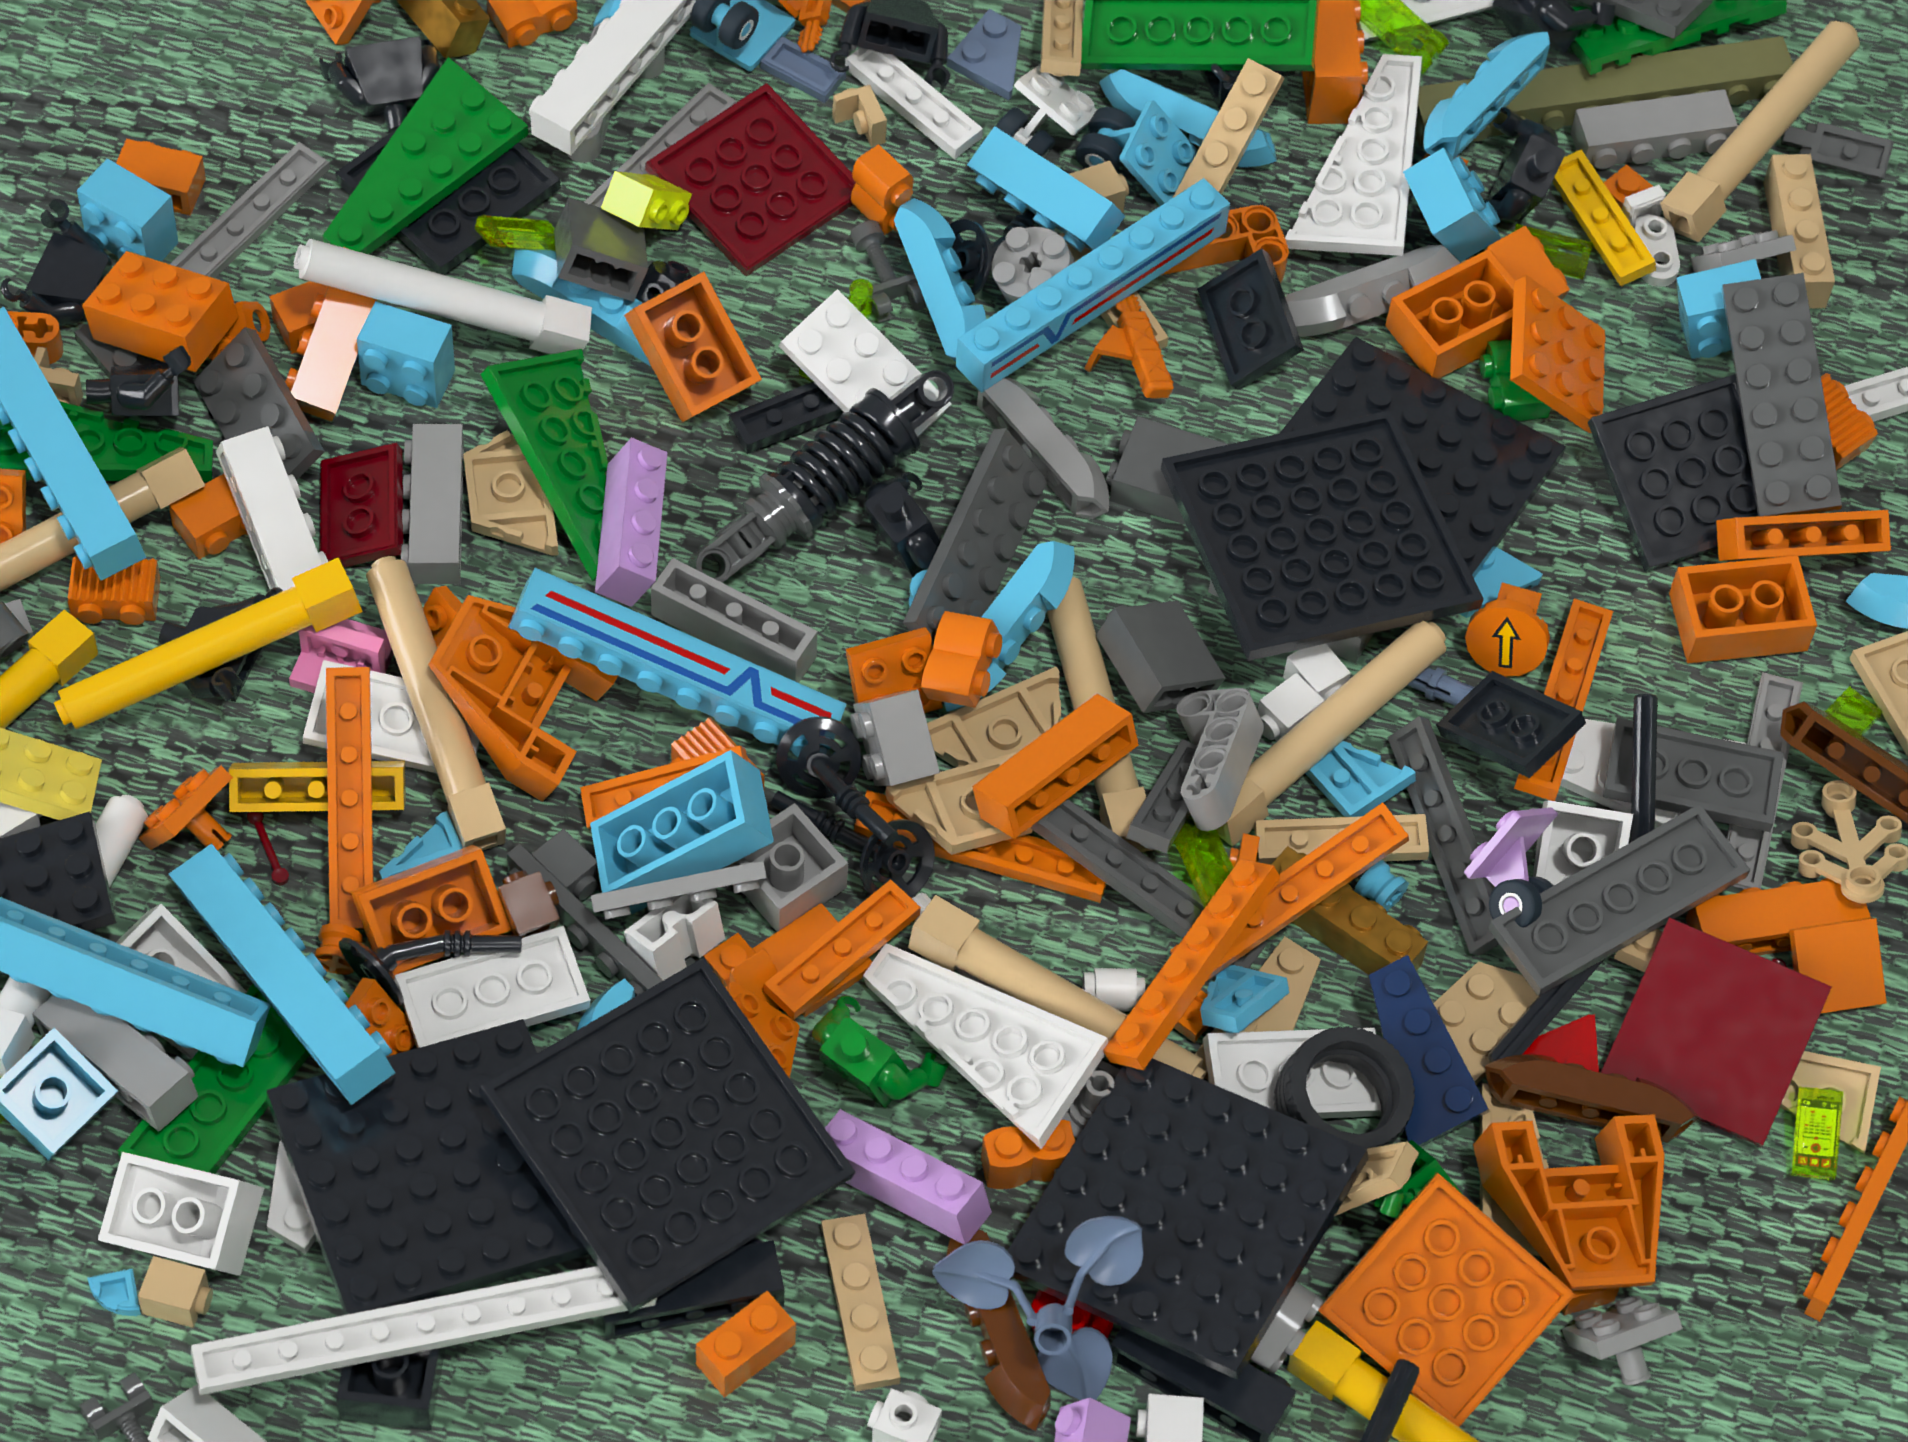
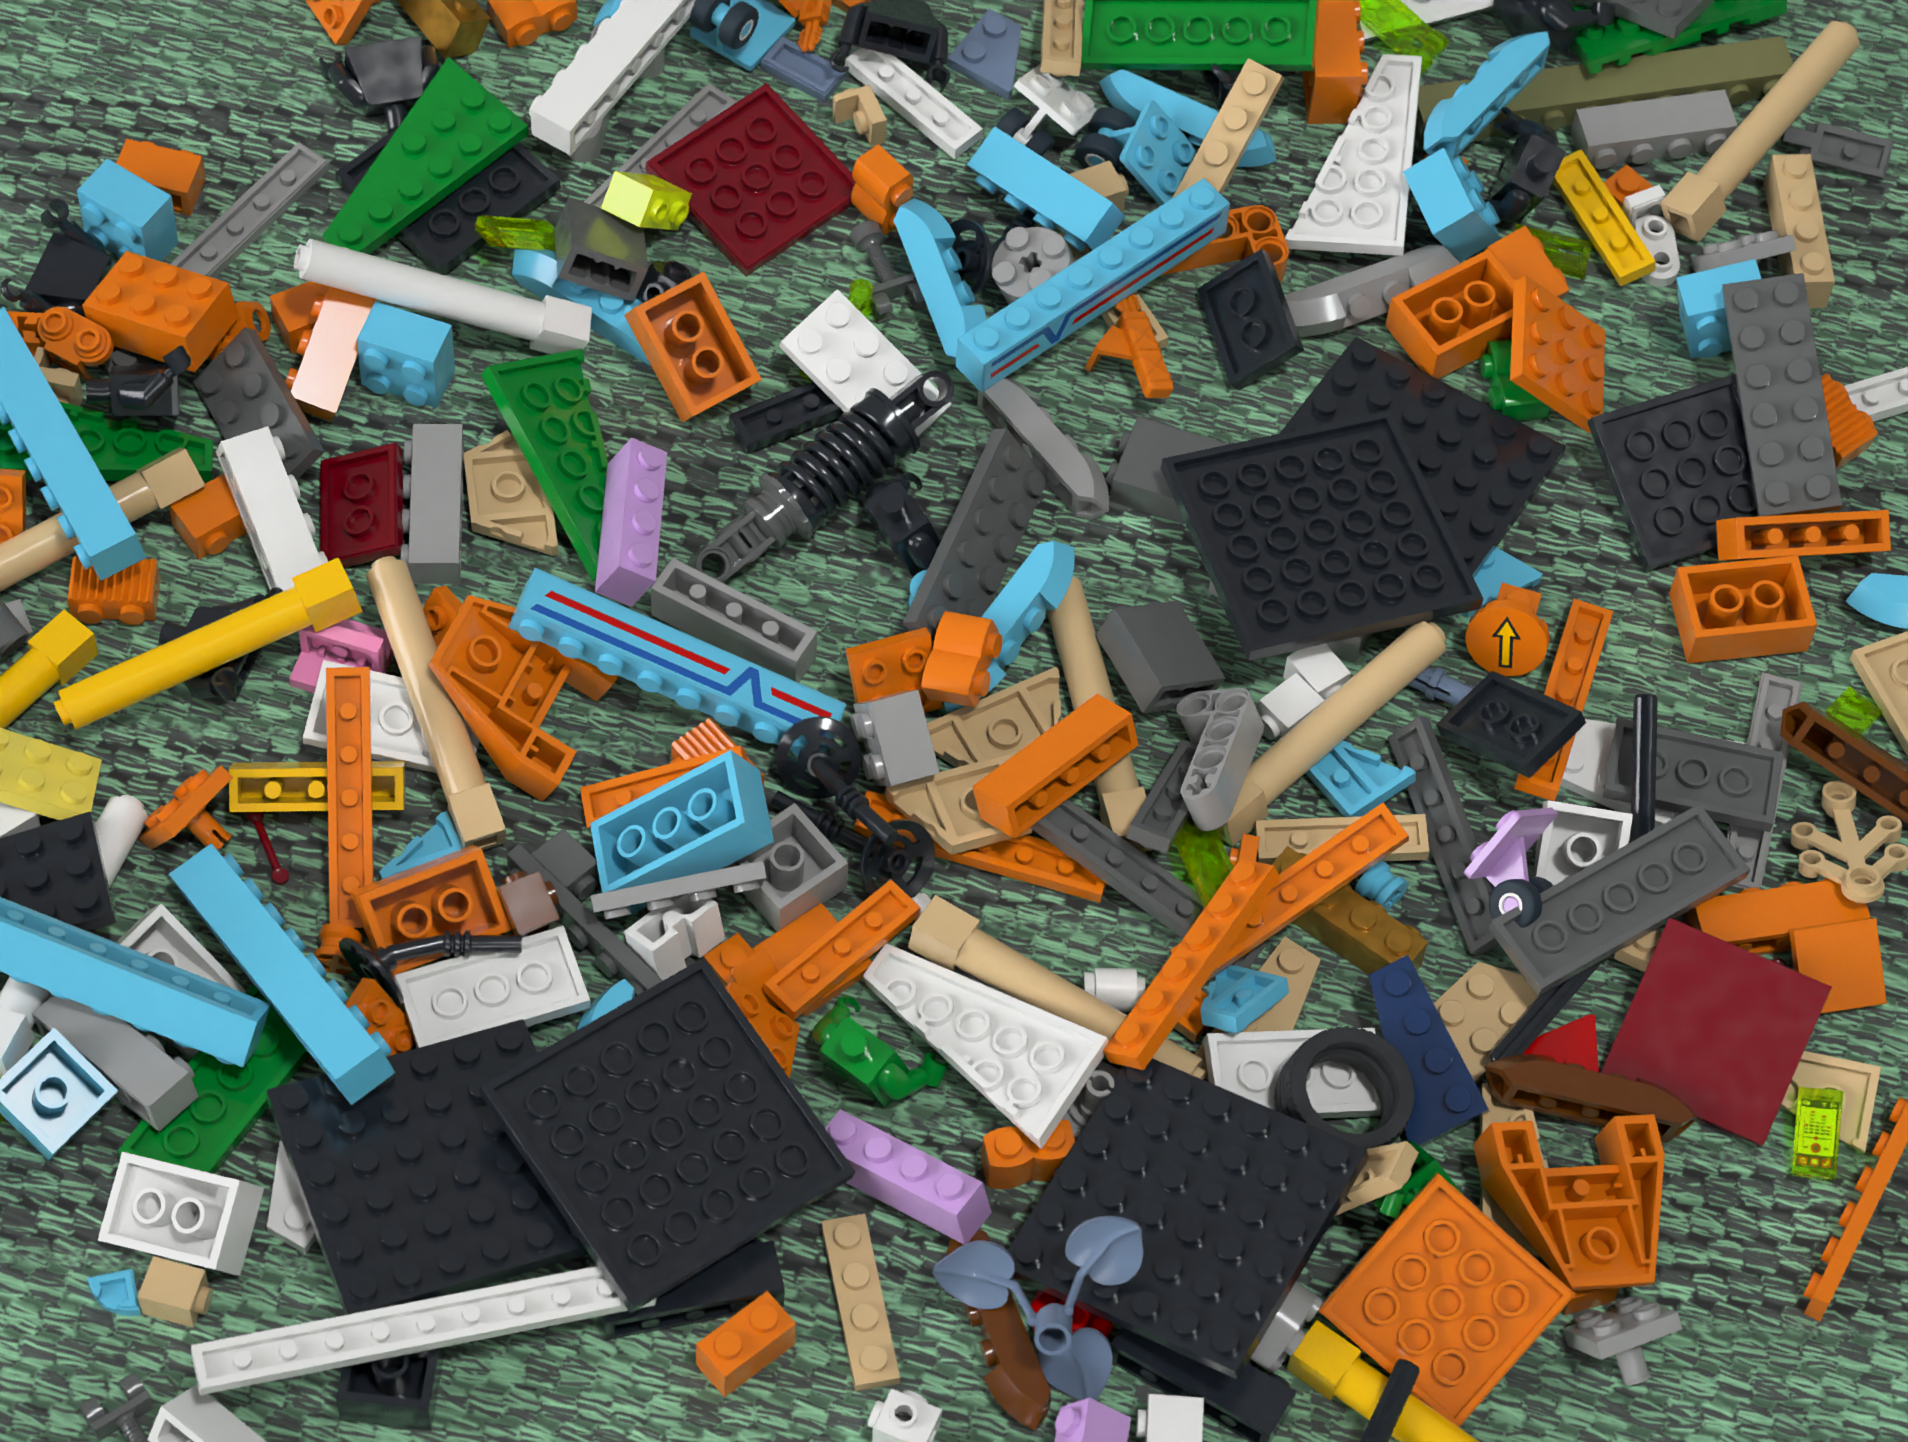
(74, 340): none -> orange bracket

